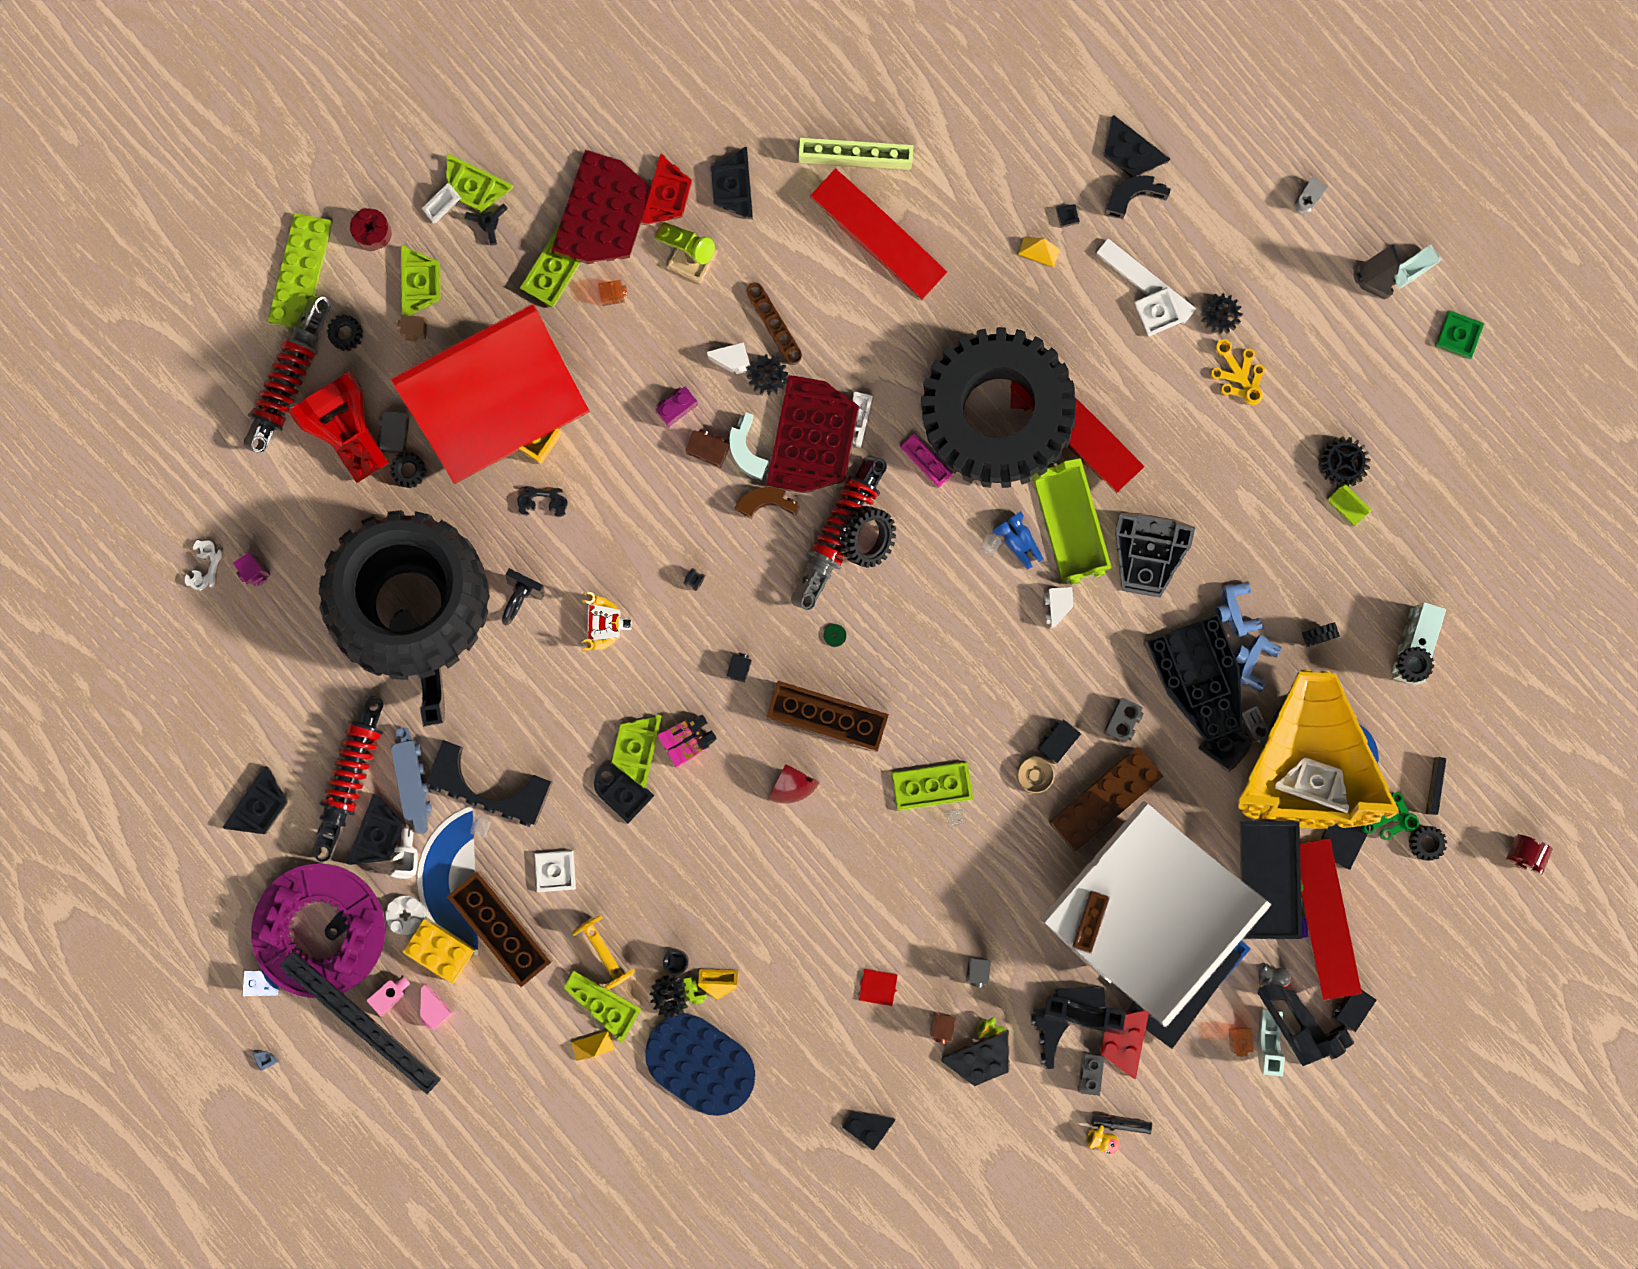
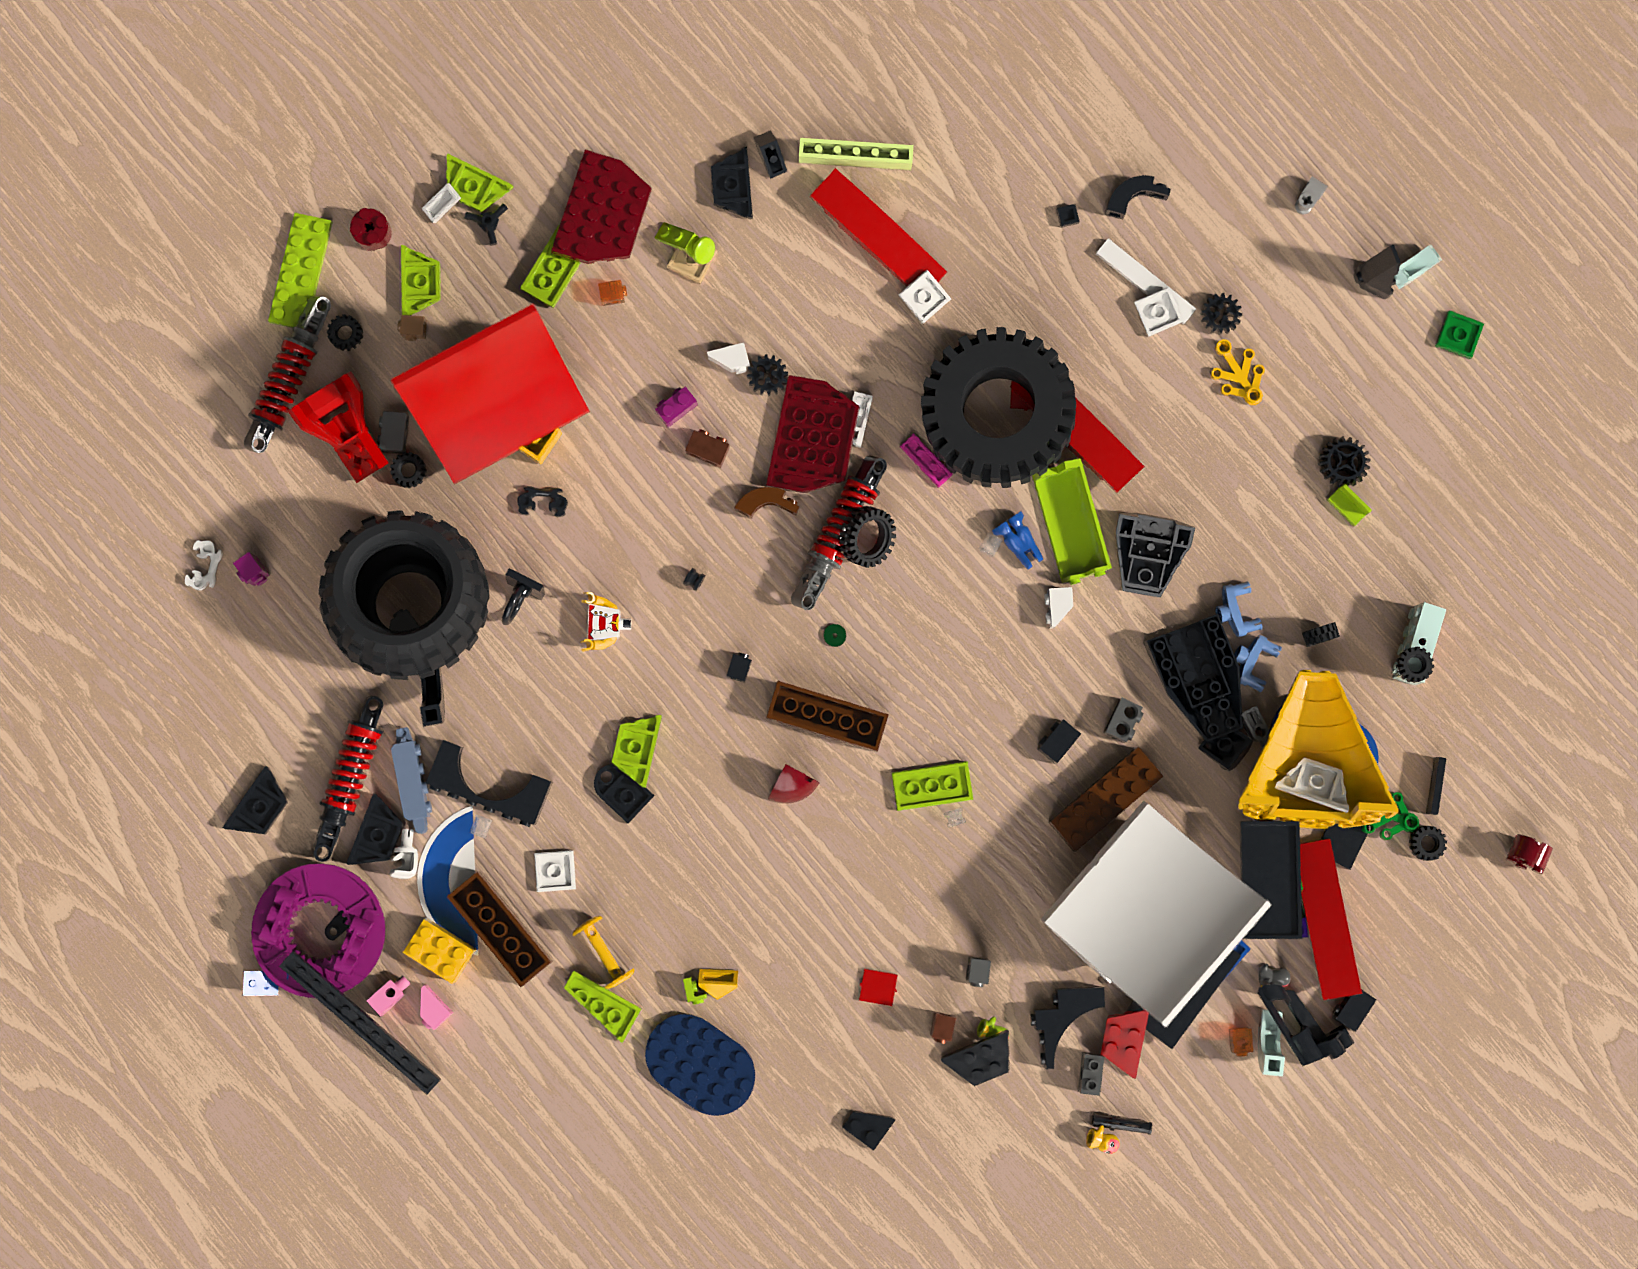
(264, 1059): sand blue tile -> none
(396, 908): white plate -> none
(592, 1045): yellow slope -> none
(665, 985): black gear -> none
(667, 194): red wing -> none
(675, 962): black wheel -> none
(693, 739): hips -> none
(744, 459): light aqua arch -> none
(770, 154): none -> black slope
(773, 314): reddish brown beam -> none
(924, 296): none -> white tile
(1035, 775): tan piece -> none
(1039, 250): yellow slope -> none
(1091, 922): reddish brown tile -> none
(1100, 1019): black arch -> none
(1131, 151): black wing -> none

